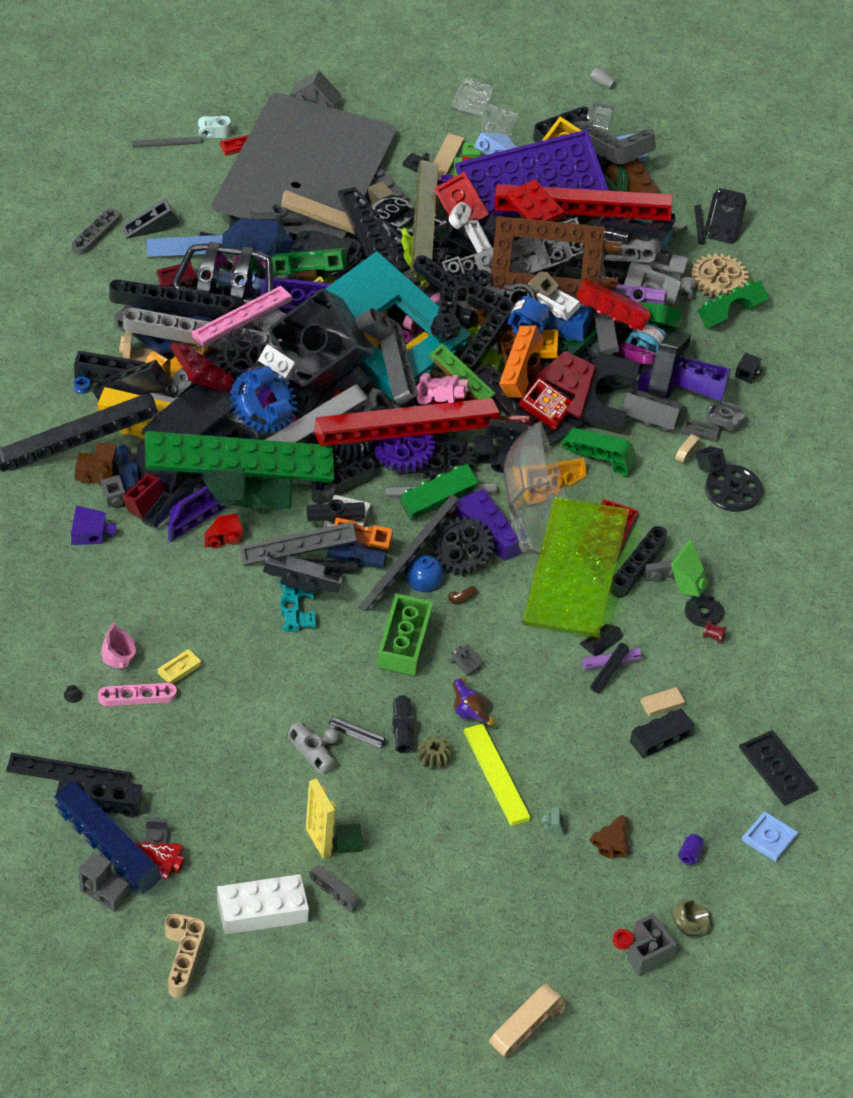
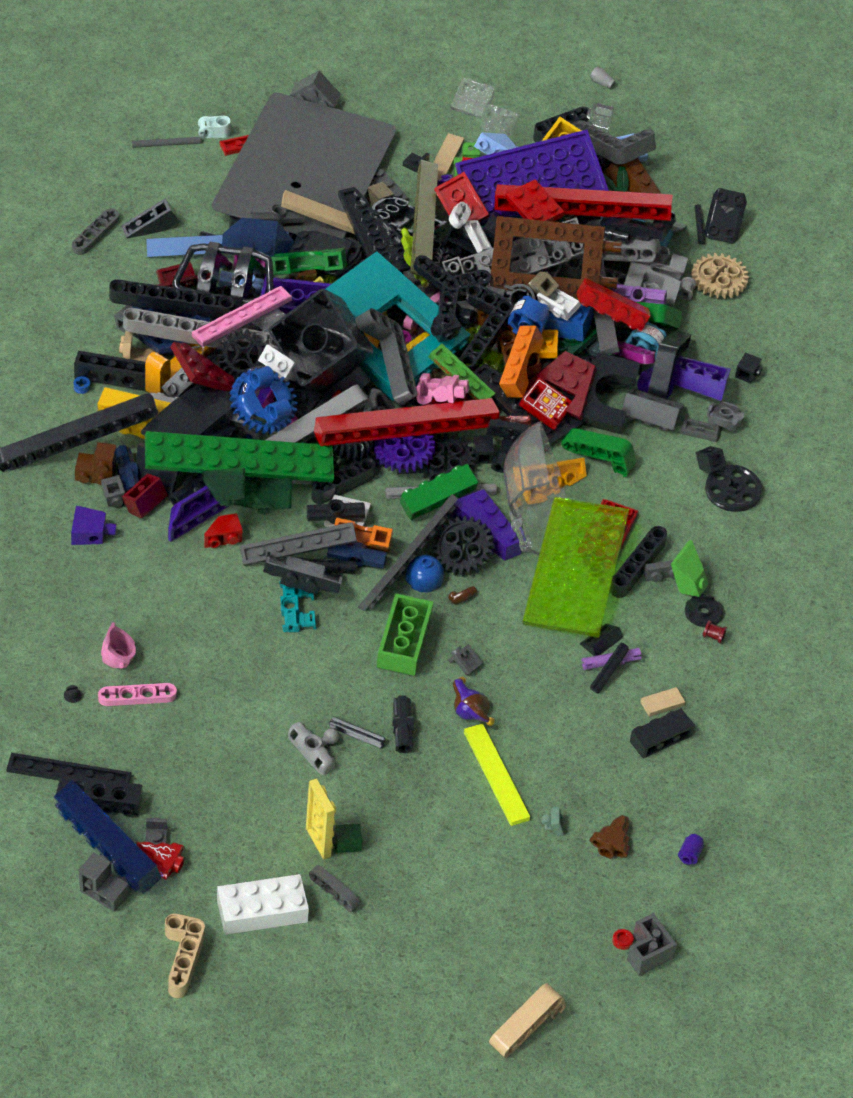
(137, 380): black brick -> none
(160, 509): black tile -> none
(179, 667): light yellow plate -> none
(434, 752): olive gear -> none
(688, 448): tan beam -> none
(691, 917): olive hair -> none
(717, 311): green arch -> none
(770, 836): light blue tile -> none
(778, 767): black tile -> none

